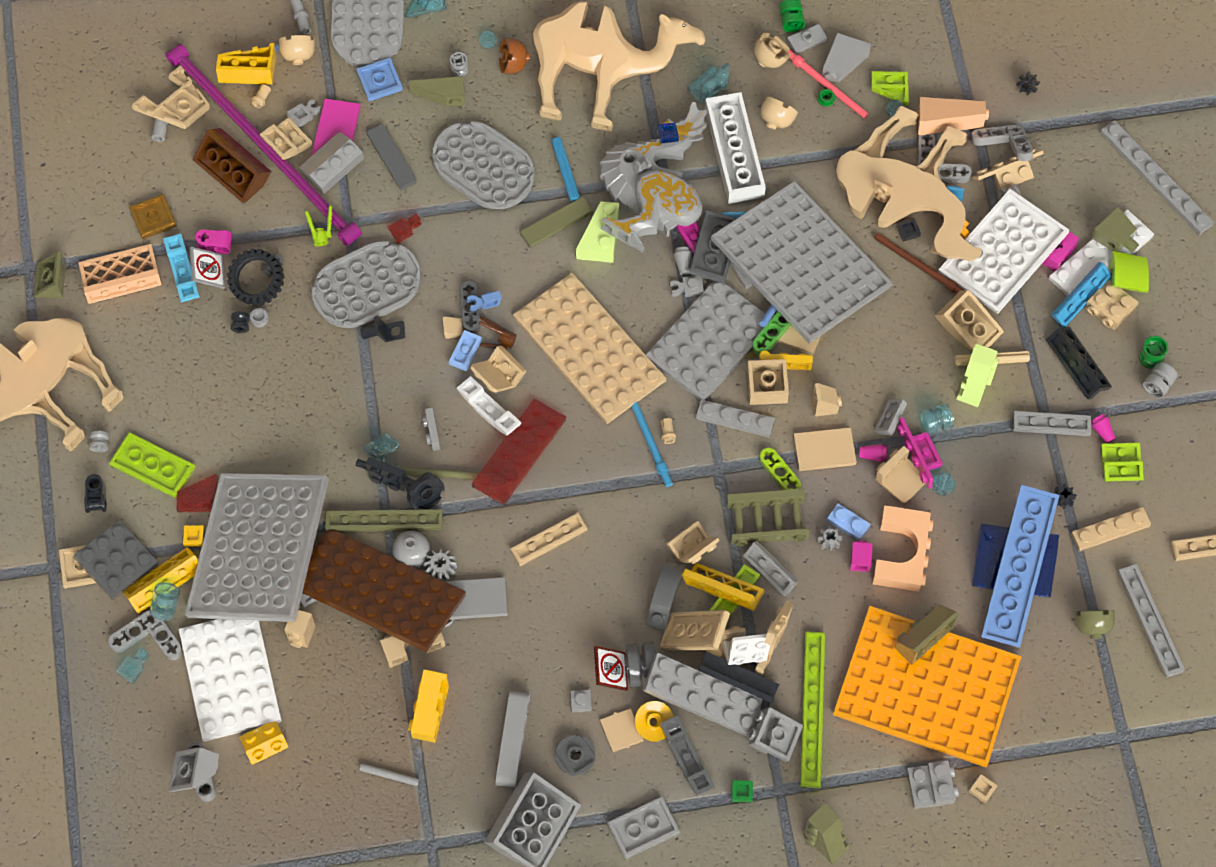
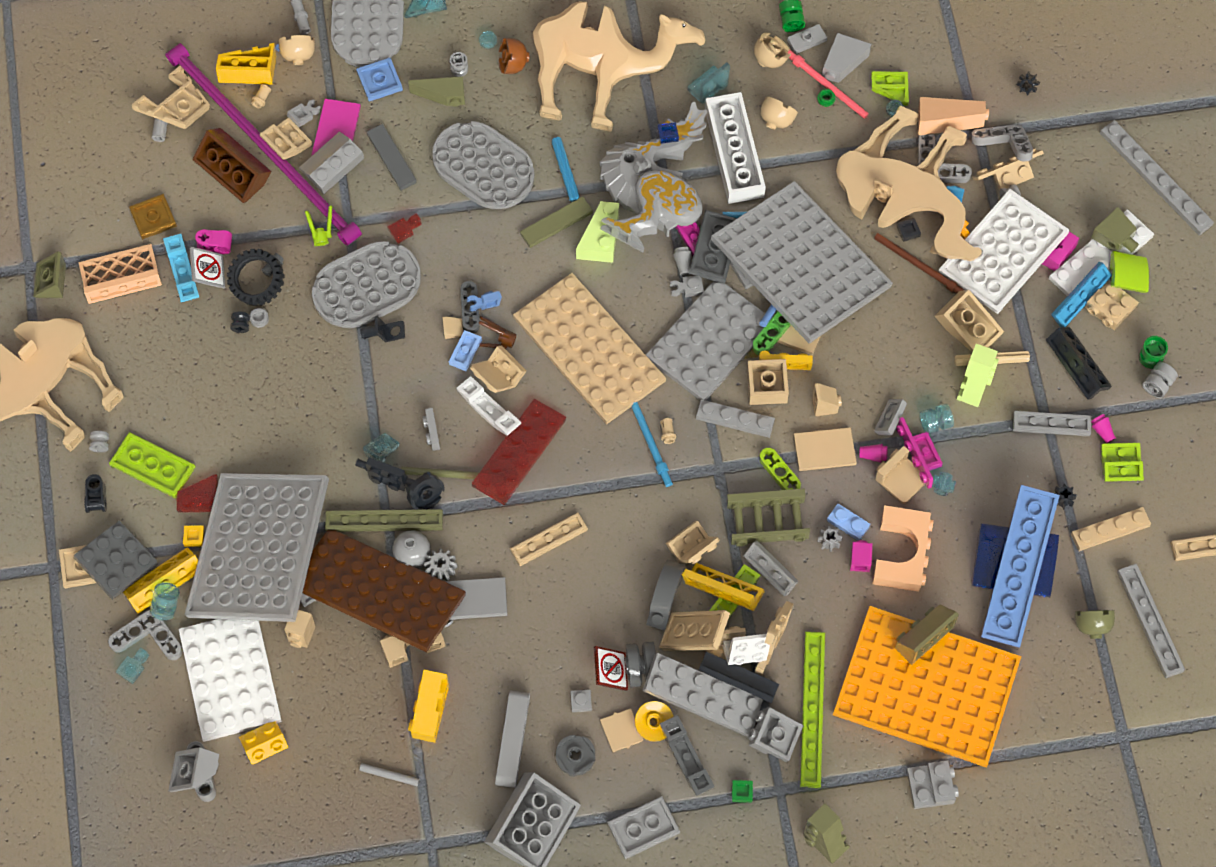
(983, 788): tan plate -> none

